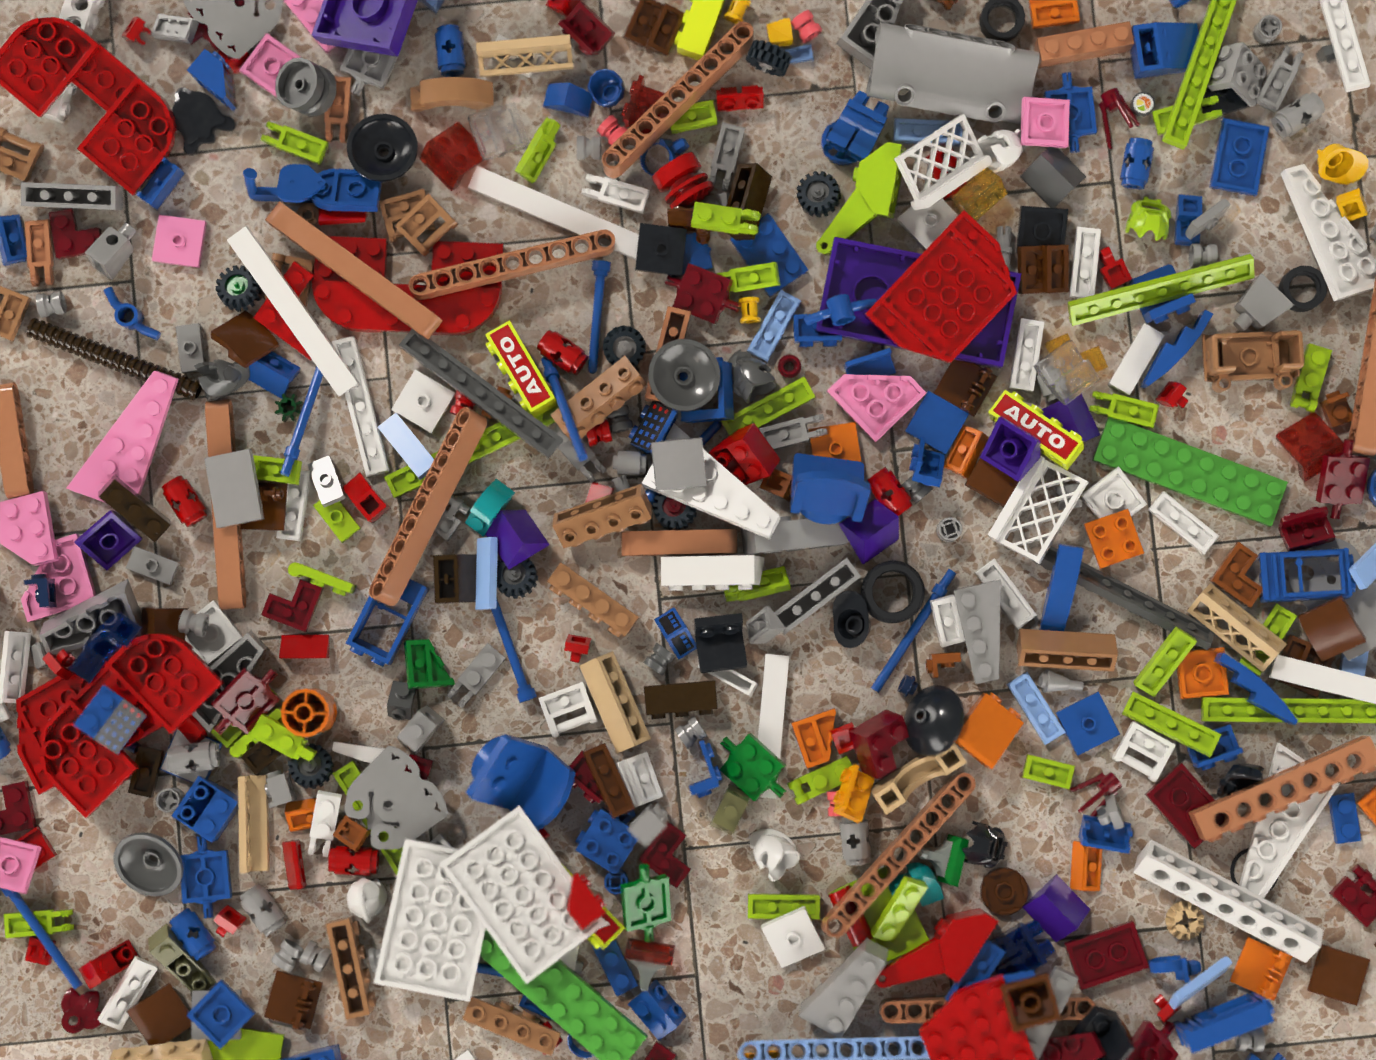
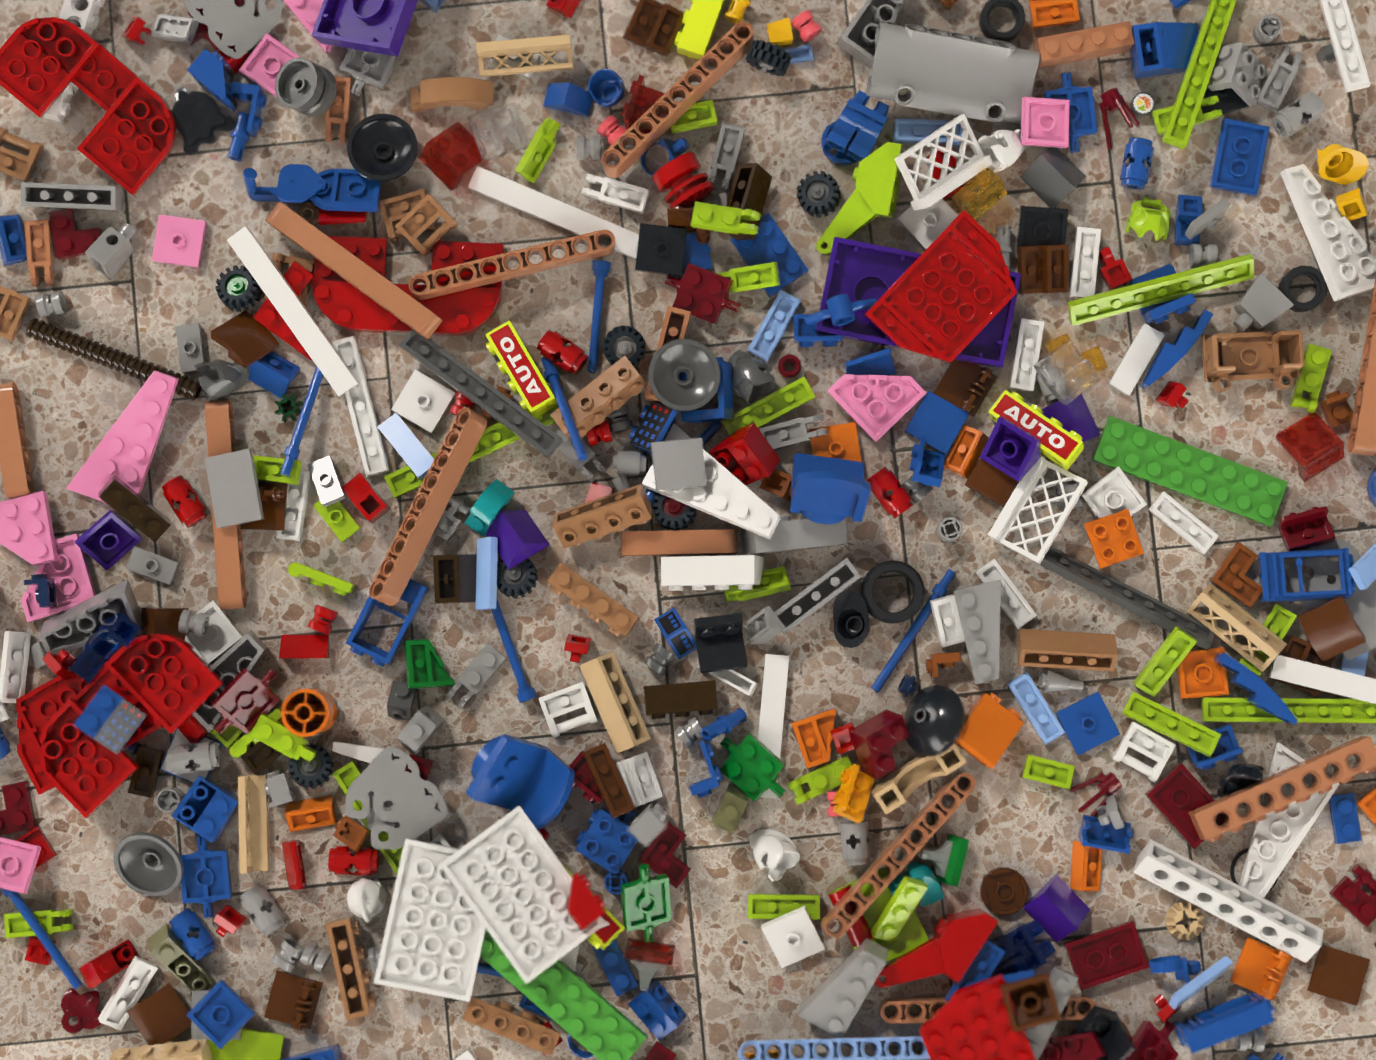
(137, 321): blue piece -> none
(161, 184): blue hinge -> none
(239, 137): none -> blue pin
(246, 93): none -> blue bracket
(297, 143): lime hinge -> none
(297, 612): dark red plate -> none
(319, 624): none -> red wheel
(324, 820): white hinge -> none
(447, 38): blue piece -> none
(586, 29): dark red bracket -> none
(723, 724): none -> blue pin
(749, 310): yellow bush -> none
(750, 98): red hinge -> none
(874, 533): dark purple slope -> none
(984, 845): black helmet -> none
(1061, 588): blue slope -> none
(1126, 409): lime hinge -> none
(1342, 479): dark red plate -> none

